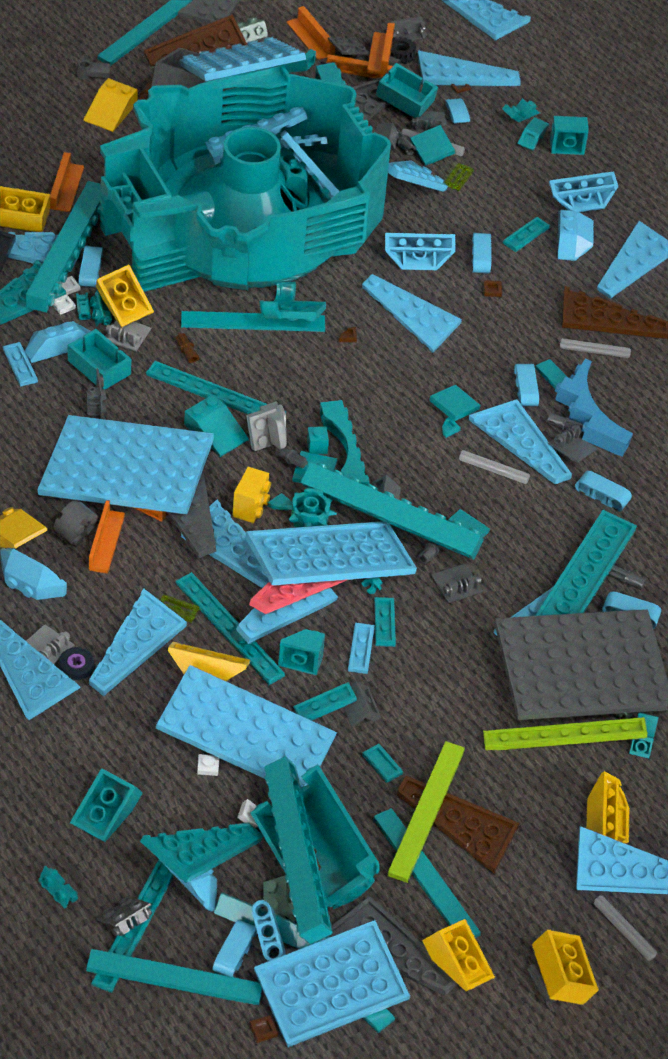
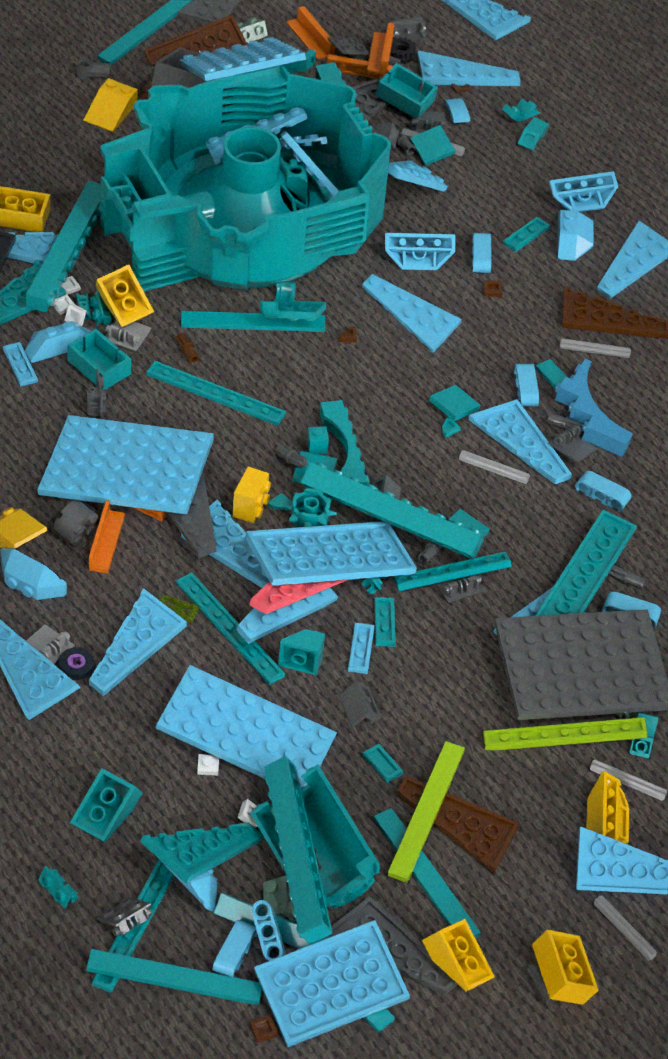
(65, 184): orange panel -> none
(75, 314): none -> white tile
(90, 266): medium azure beam -> none
(211, 662): yellow wedge -> none
(214, 417): teal slope -> none
(268, 427): light grey piece -> none
(326, 702): teal tile -> none
(453, 571): none -> teal tile
(454, 185): clear neon green tile -> none
(569, 135): teal brick -> none
(630, 780): none -> light grey axle

